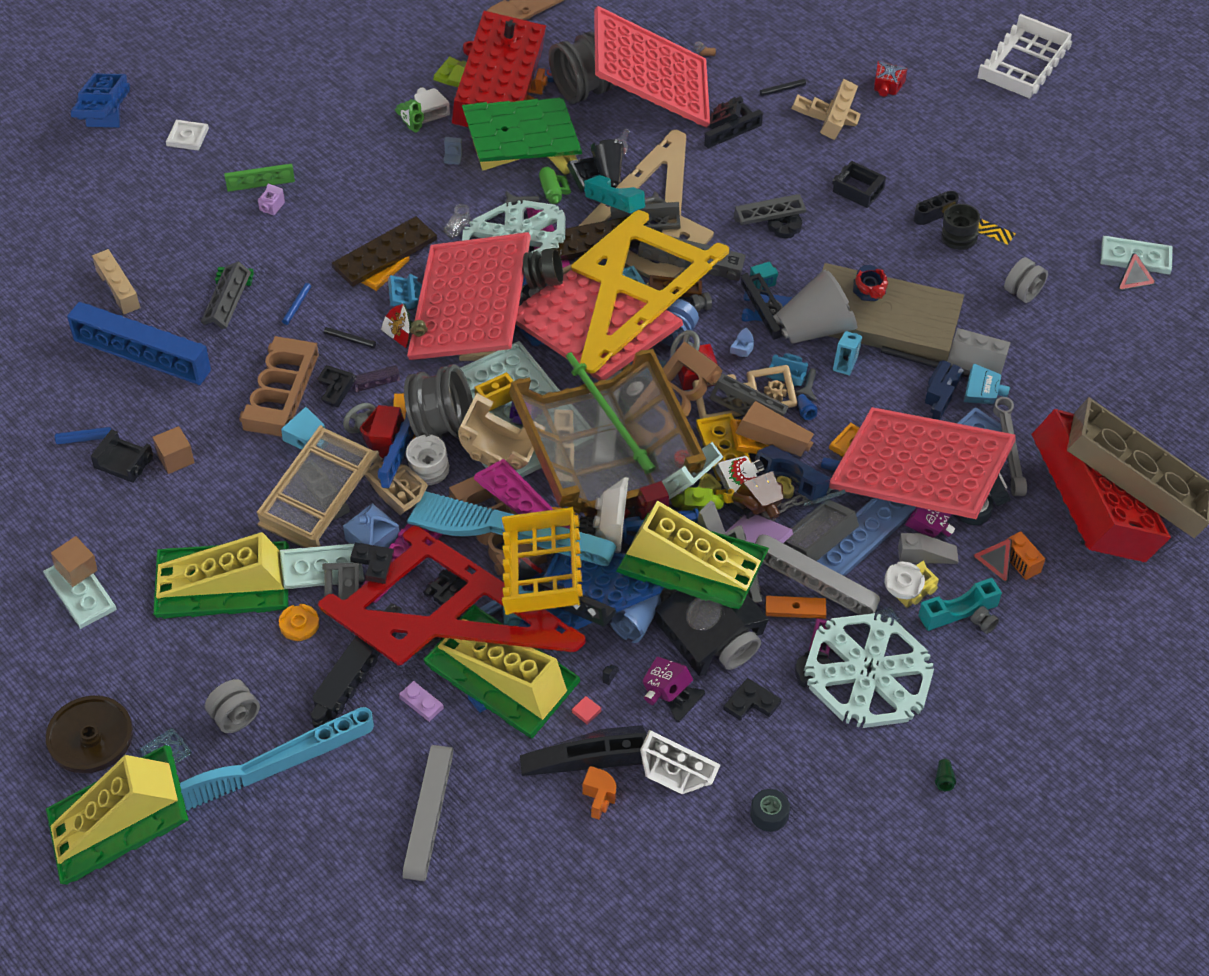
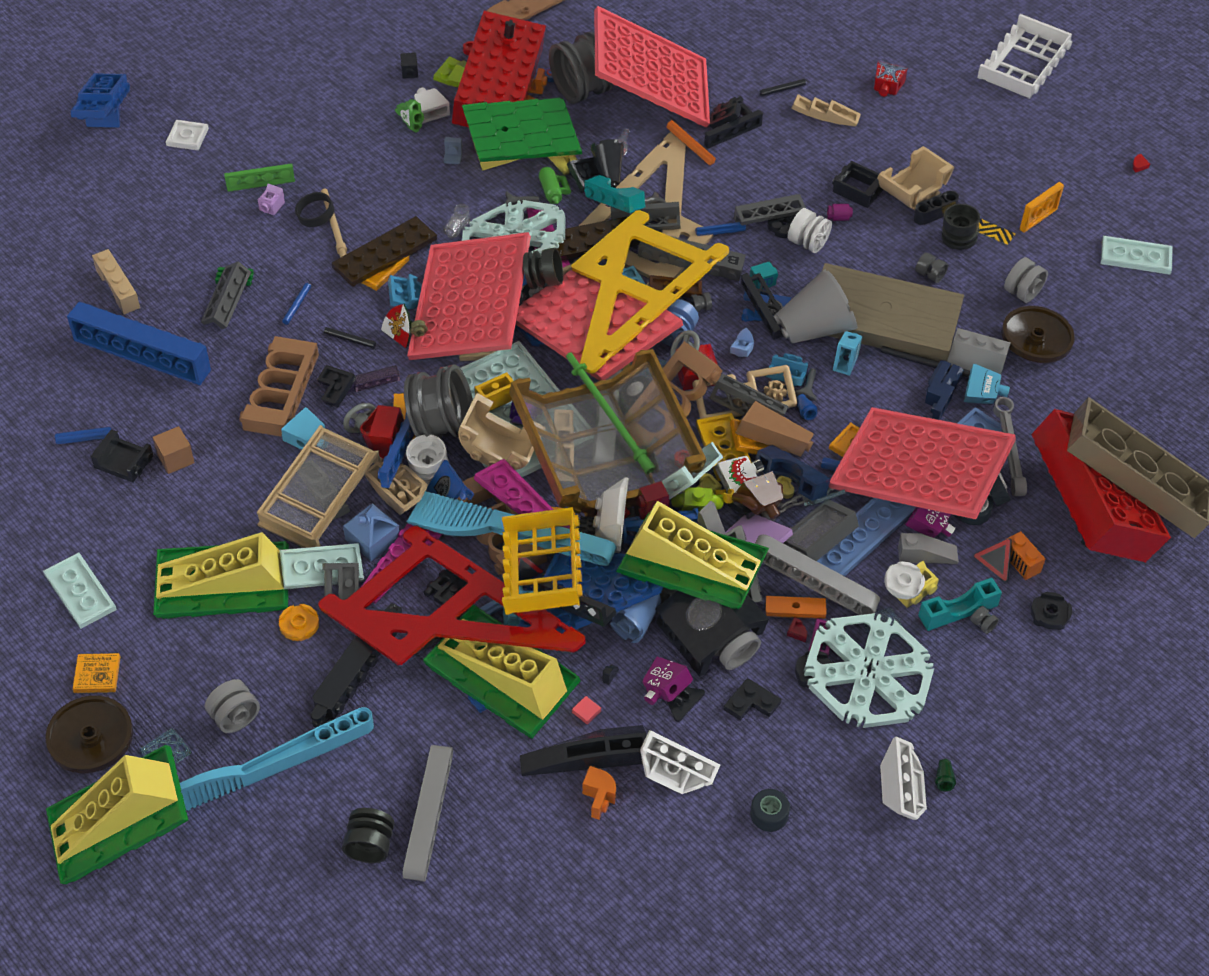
(74, 561): medium nougat head -> none
(96, 673): none -> light orange tile
(307, 199): none -> black tyre
(340, 246): none -> tan bar
(368, 835): none -> pearl dark grey wheel
(376, 558): black plate -> none
(409, 65): none -> black brick
(421, 701): lavender plate -> none
(448, 483): none -> blue flag
(691, 142): none -> orange axle
(702, 50): arm -> none
(720, 229): none -> blue axle
(797, 630): none -> dark red tile
(809, 230): none -> white wheel
(839, 109): tan arch -> none
(839, 212): none -> magenta brick
(870, 283): piece -> none
(903, 780): none -> white wedge
(918, 180): none -> tan cylinder
(930, 266): none -> dark grey wheel
(1038, 334): none -> dark brown dish
(1041, 207): none -> light orange tile
(1048, 620): none -> black plate
(1135, 274): piece -> none
(1140, 163): none -> red tile

